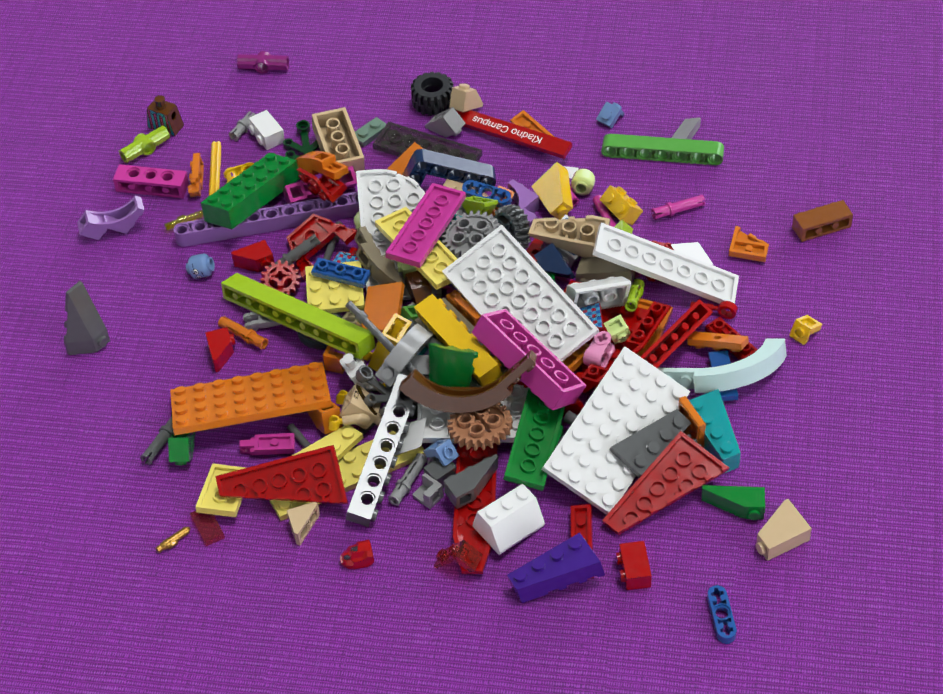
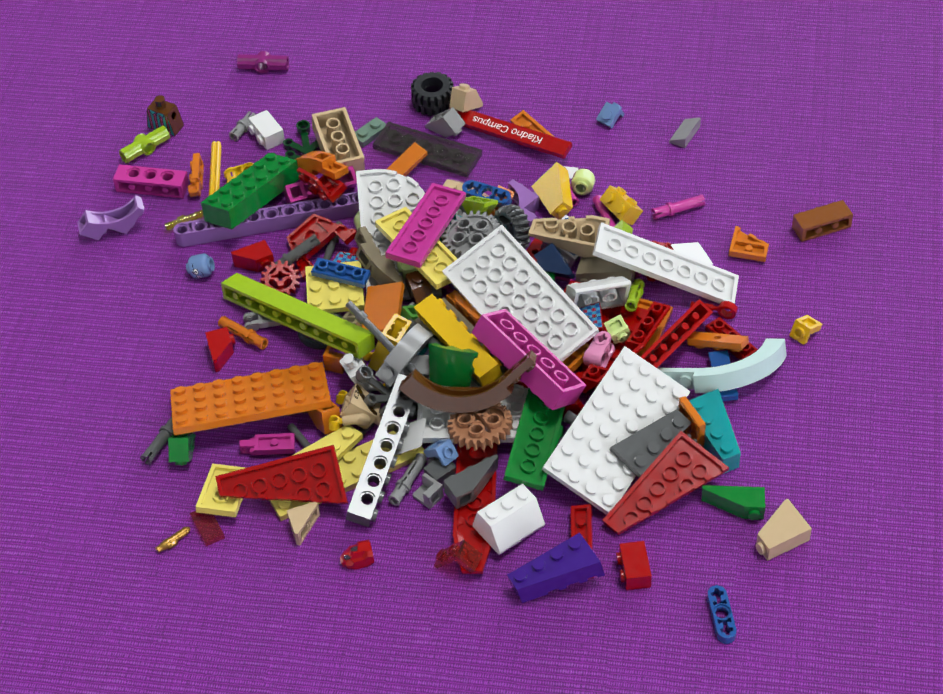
(84, 325): dark grey wedge -> none
(445, 166): dark blue beam -> none
(663, 149): bright green beam -> none

